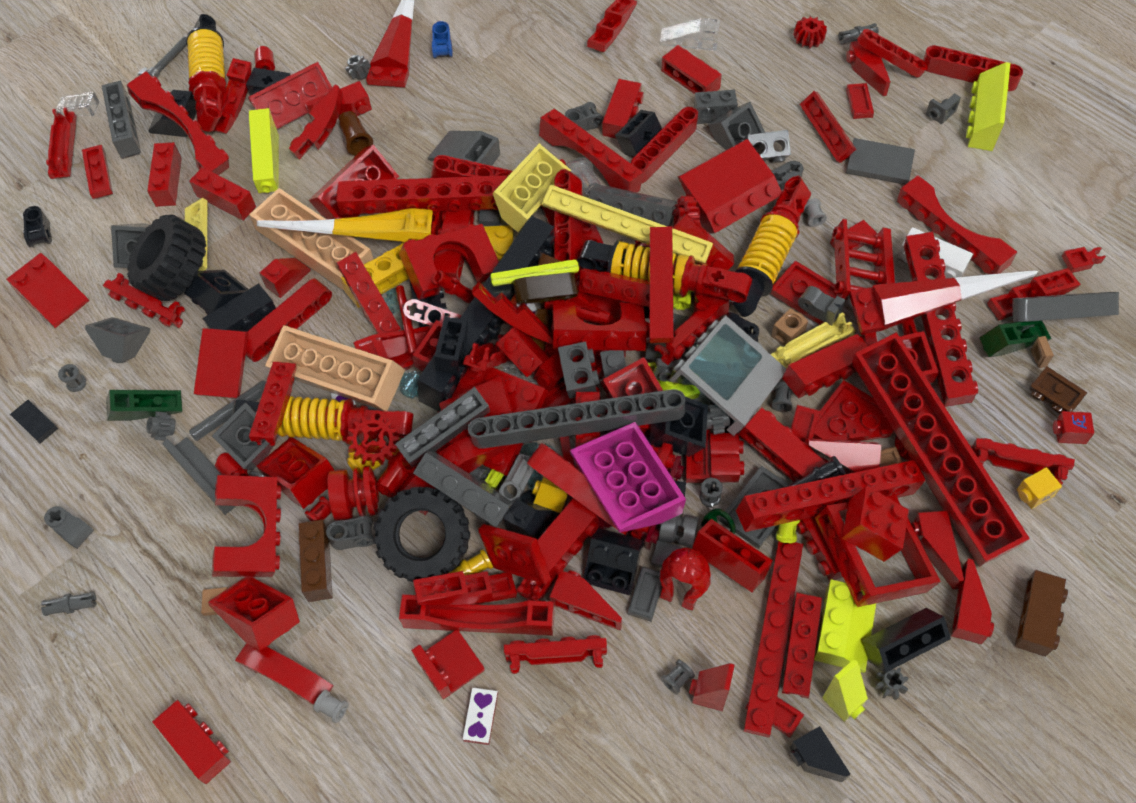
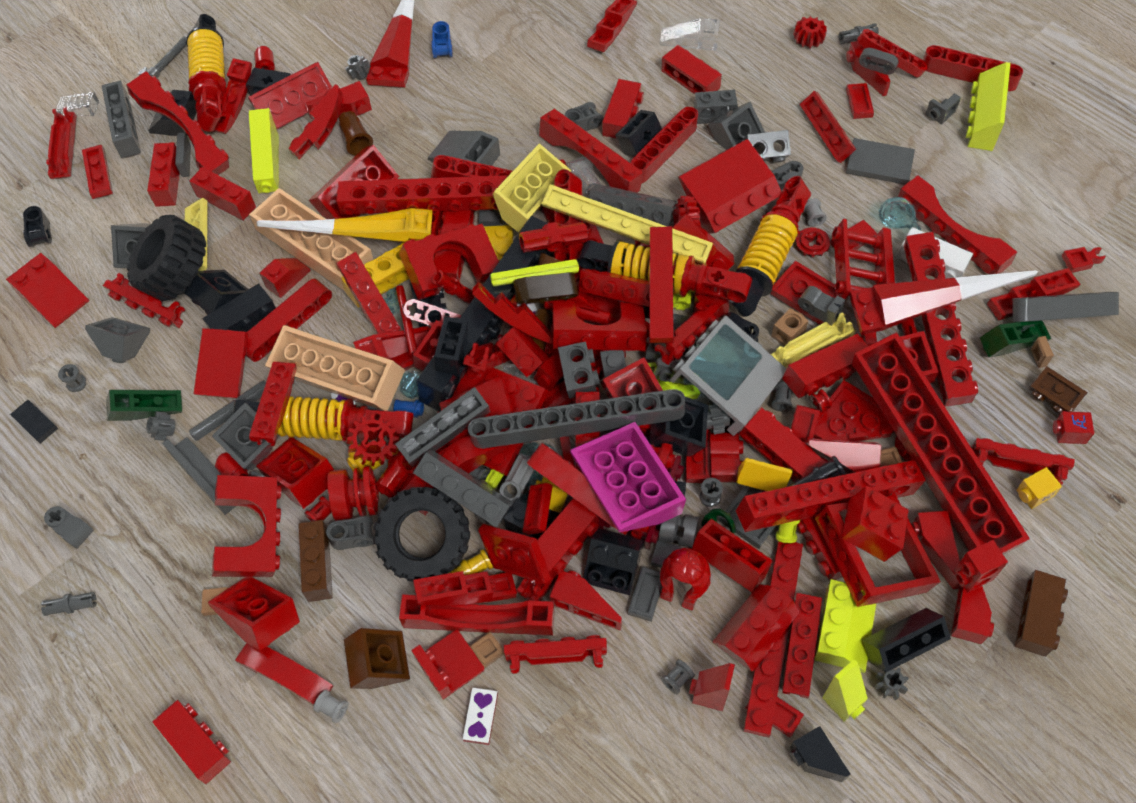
(183, 153): none -> dark grey tile
(376, 658): none -> reddish brown slope
(416, 407): none -> blue pin
(487, 649): none -> medium nougat tile
(537, 508): none -> red tile
(553, 237): none -> red piece
(757, 625): none -> red slope
(762, 475): none -> yellow slope
(810, 234): none -> red gear
(821, 400): none -> red bush
(878, 61): none -> dark grey beam
(898, 214): none -> clear light blue hat
(980, 566): none -> red brick

